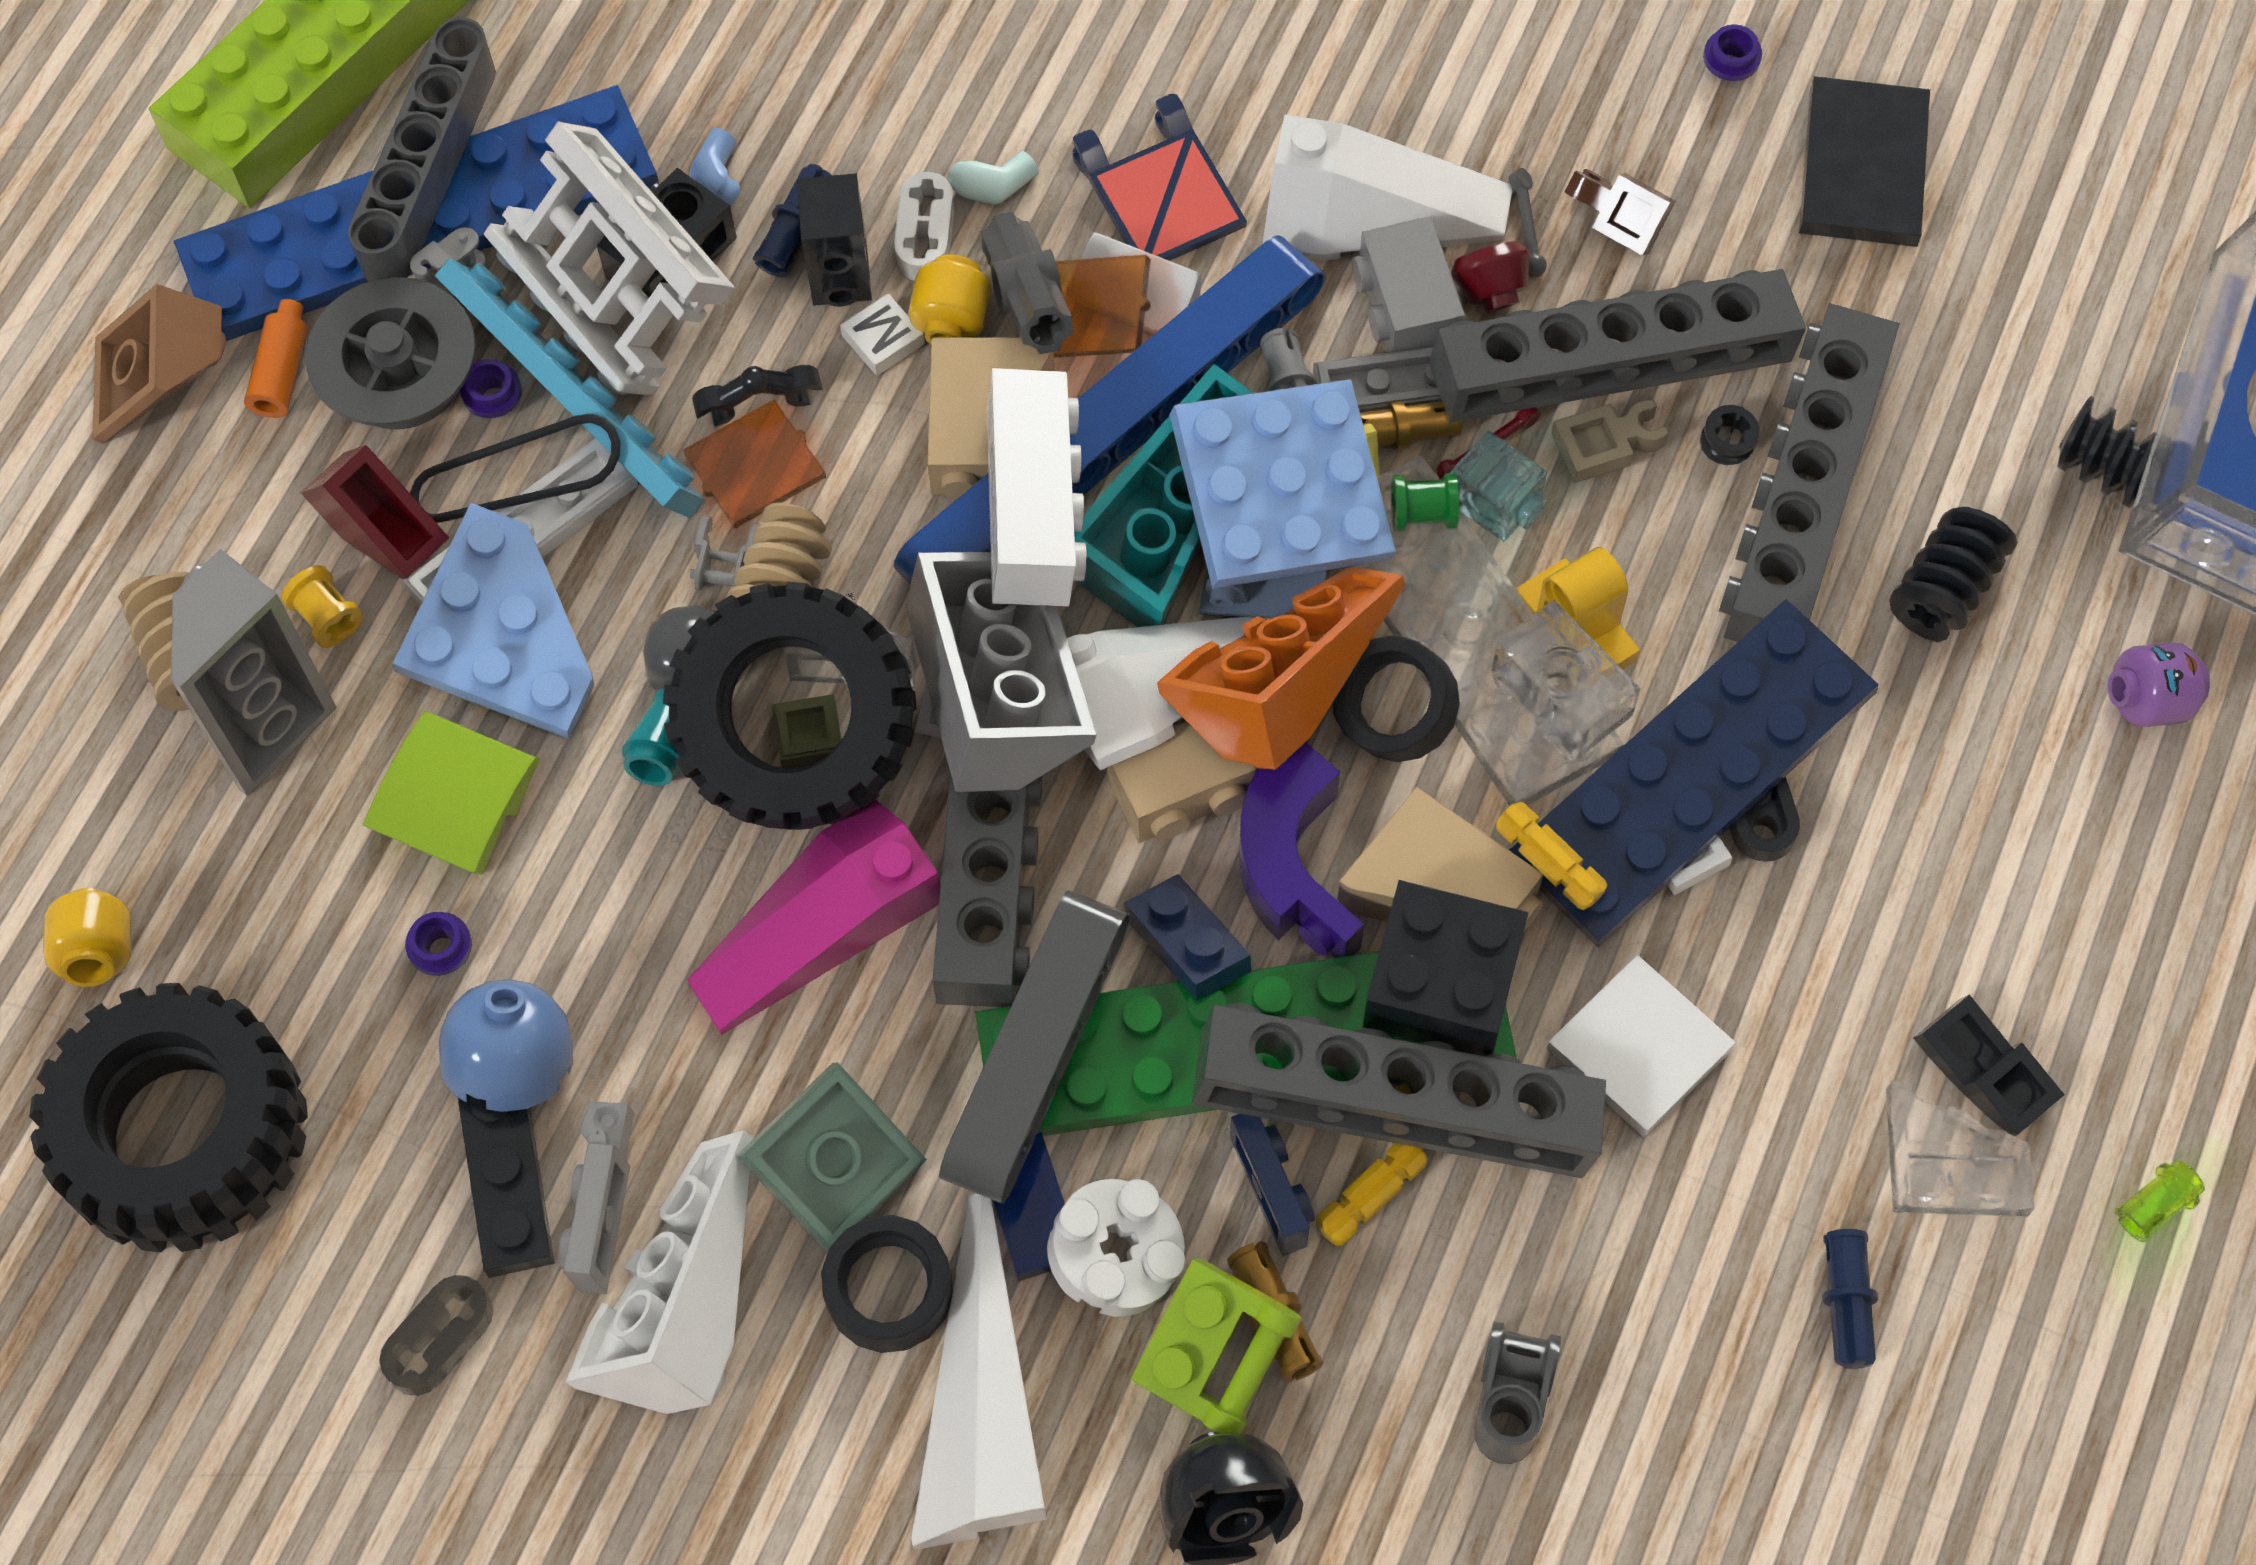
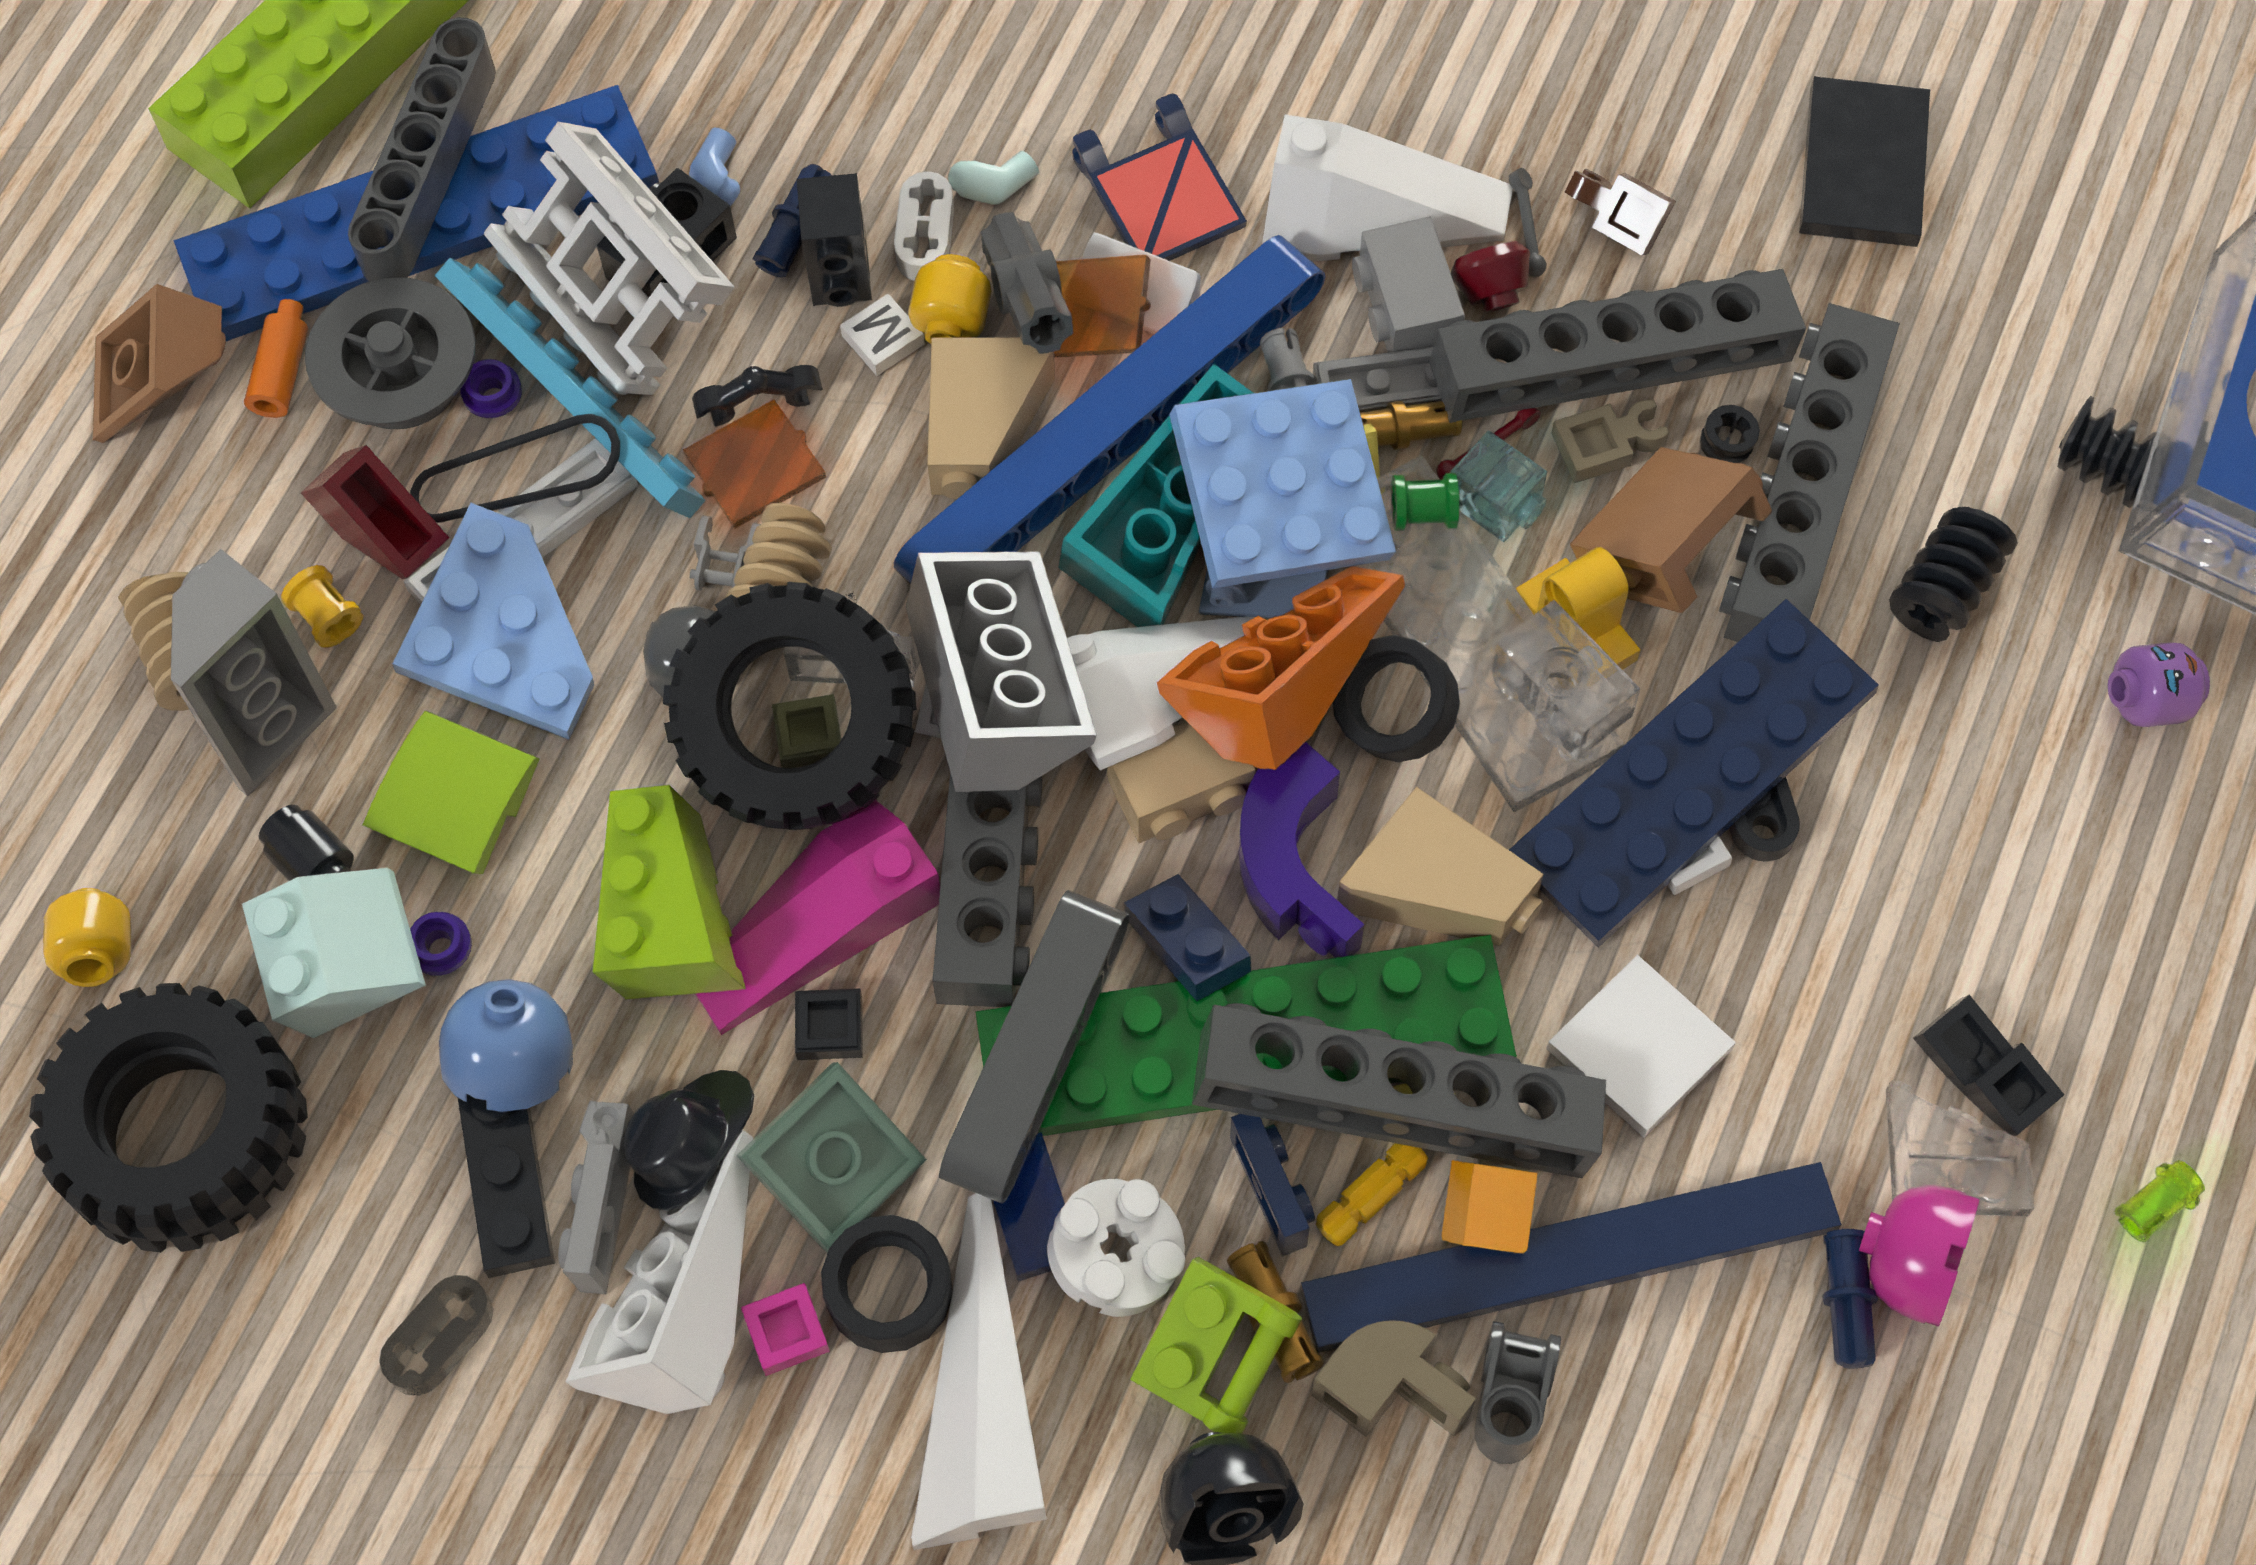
(303, 844): none -> black brick
(332, 948): none -> light aqua slope
(458, 245): light grey piece -> none
(647, 750): teal cone -> none
(660, 901): none -> lime wedge
(683, 1136): none -> black piece
(785, 1329): none -> dark pink plate
(828, 1024): none -> black tile
(1032, 488): white brick -> none
(1389, 1362): none -> dark tan brick
(1444, 968): black brick -> none
(1489, 1207): none -> light orange panel
(1551, 855): yellow axle -> none
(1575, 1255): none -> dark blue tile
(1668, 519): none -> medium nougat panel
(1735, 41): dark purple plate -> none
(1919, 1249): none -> dark pink cylinder

